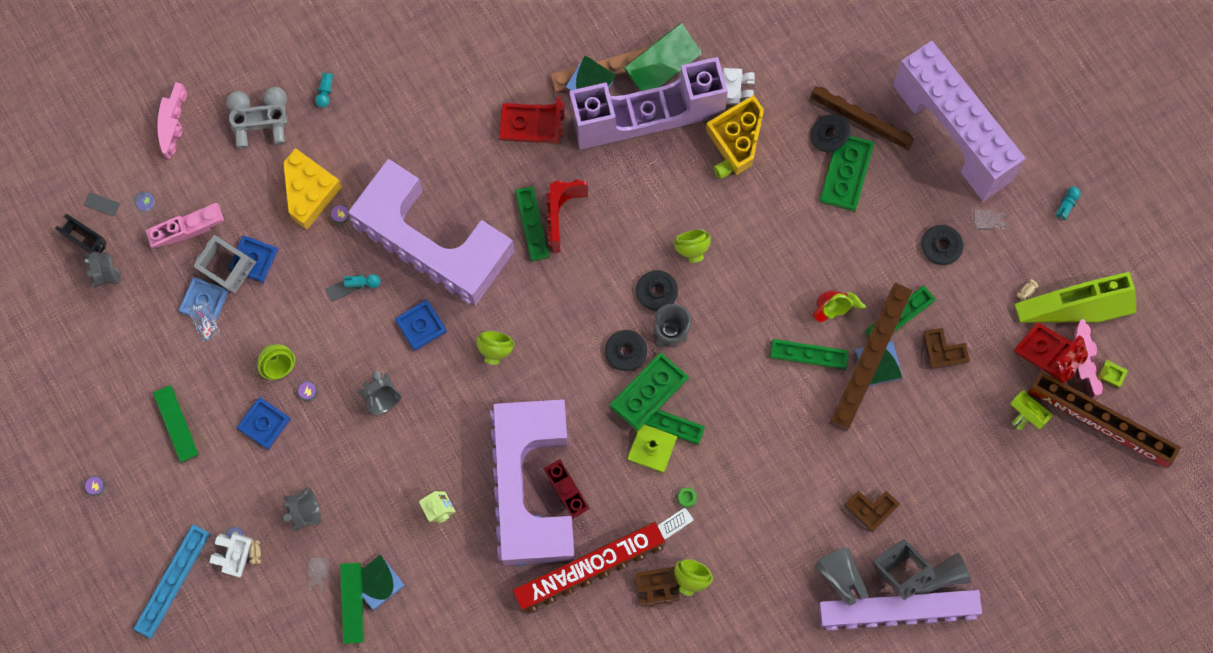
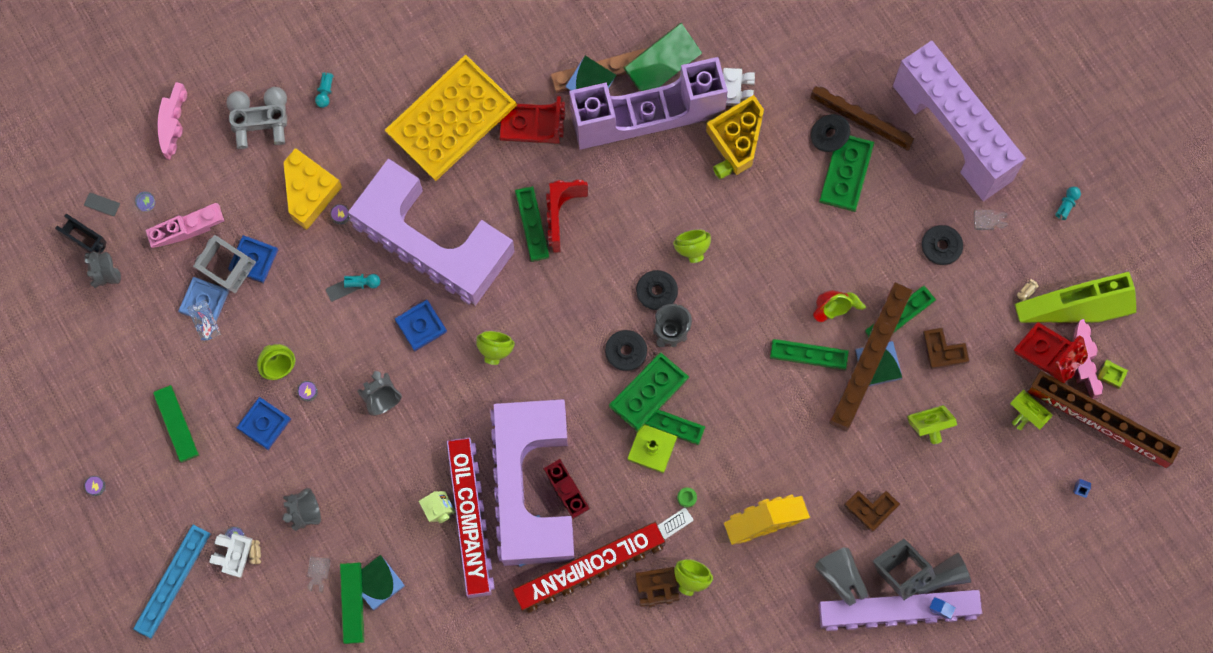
(450, 117): none -> yellow plate
(469, 519): none -> brick
(766, 518): none -> yellow brick
(931, 422): none -> lime tile
(942, 608): none -> blue piece
(1082, 483): none -> blue piece

